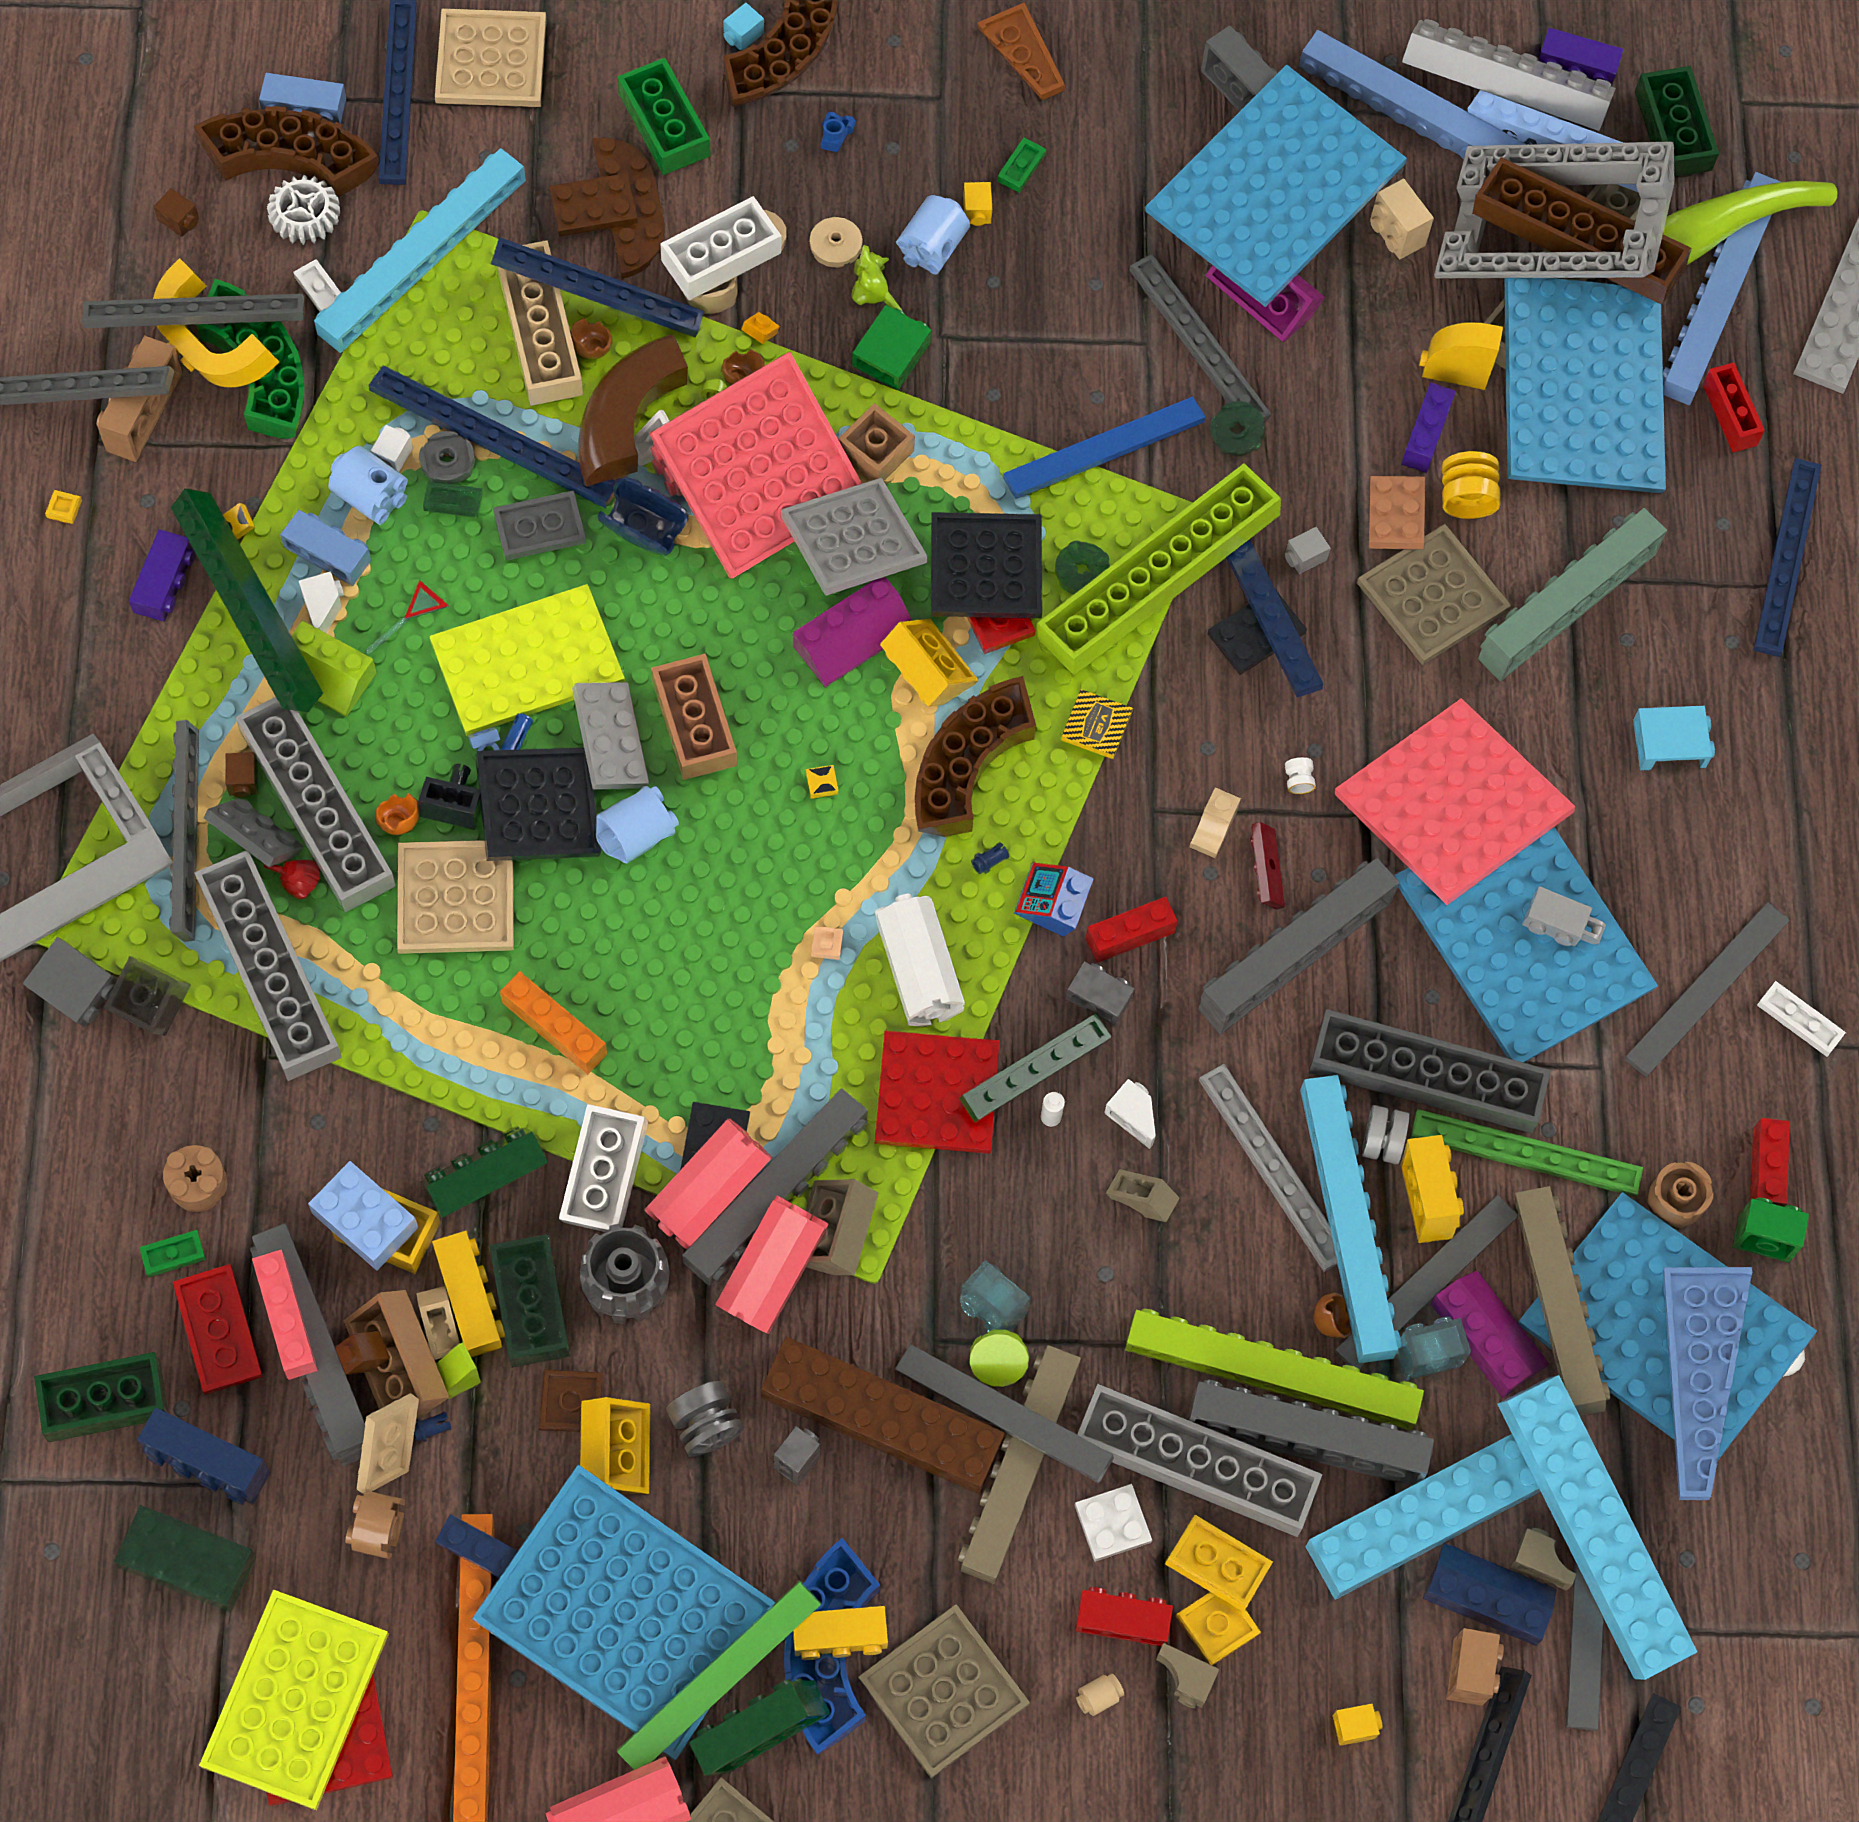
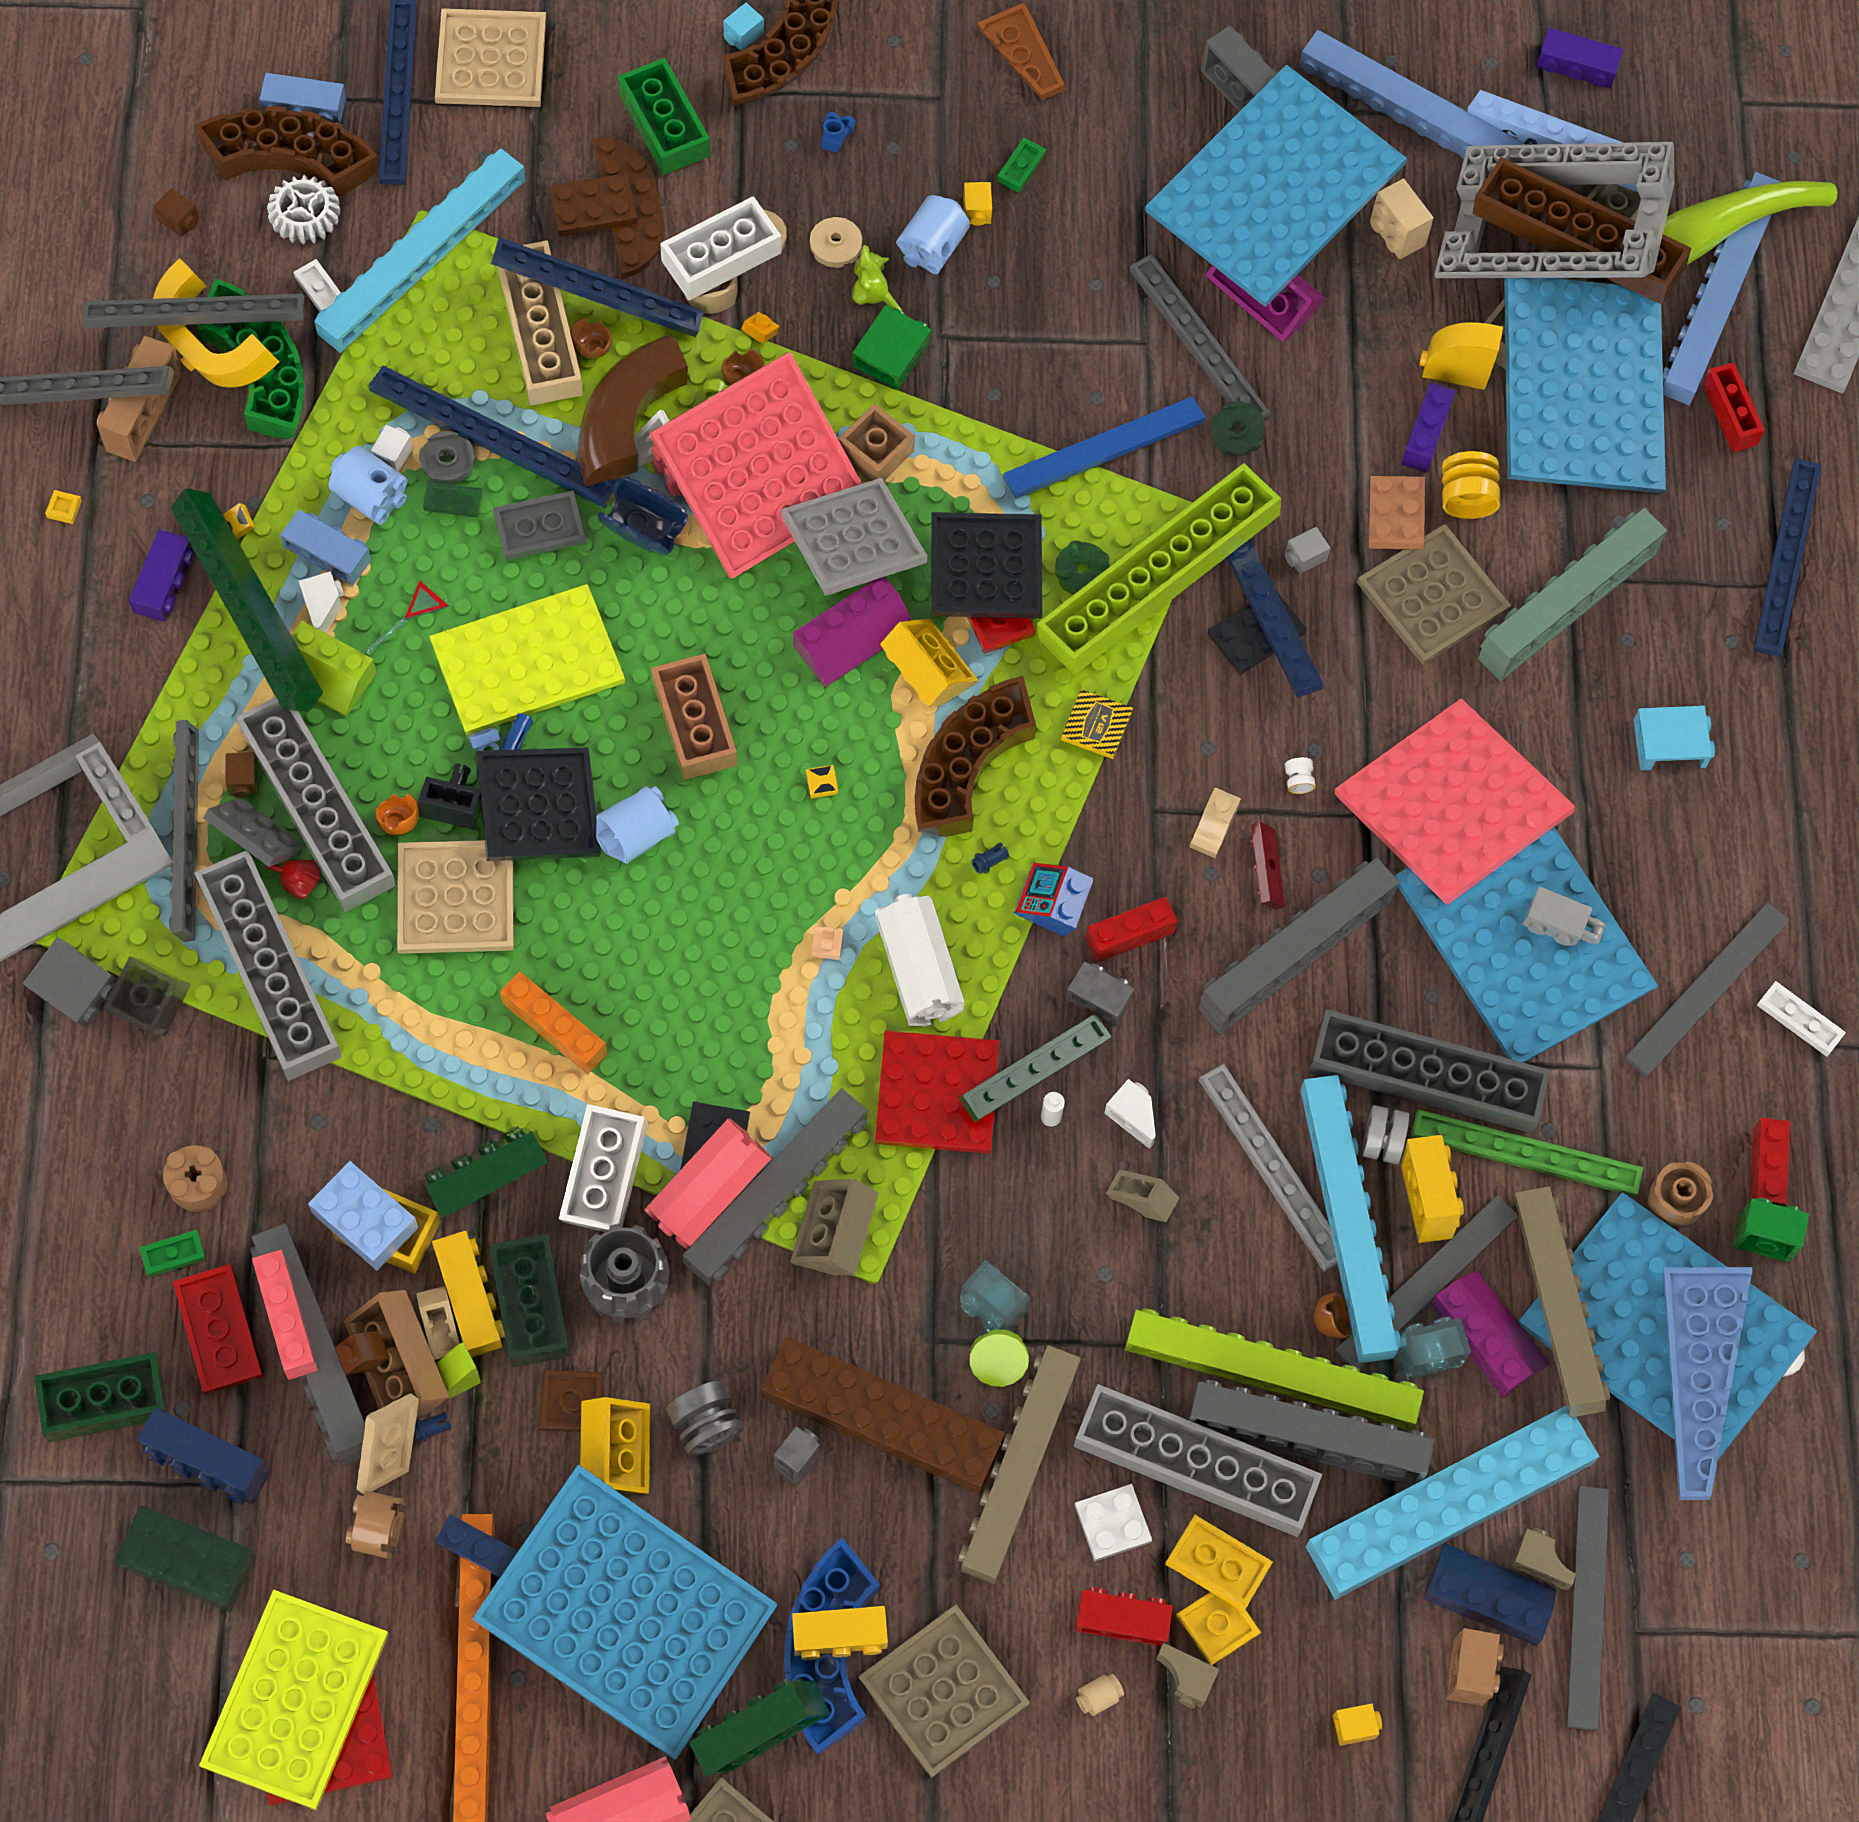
(610, 735): light grey plate -> none
(719, 1676): bright green tile -> none
(772, 1264): coral brick -> none
(1005, 1413): dark grey tile -> none
(1509, 74): light grey brick -> none
(1597, 1528): medium azure brick -> none
(1677, 115): dark green brick -> none

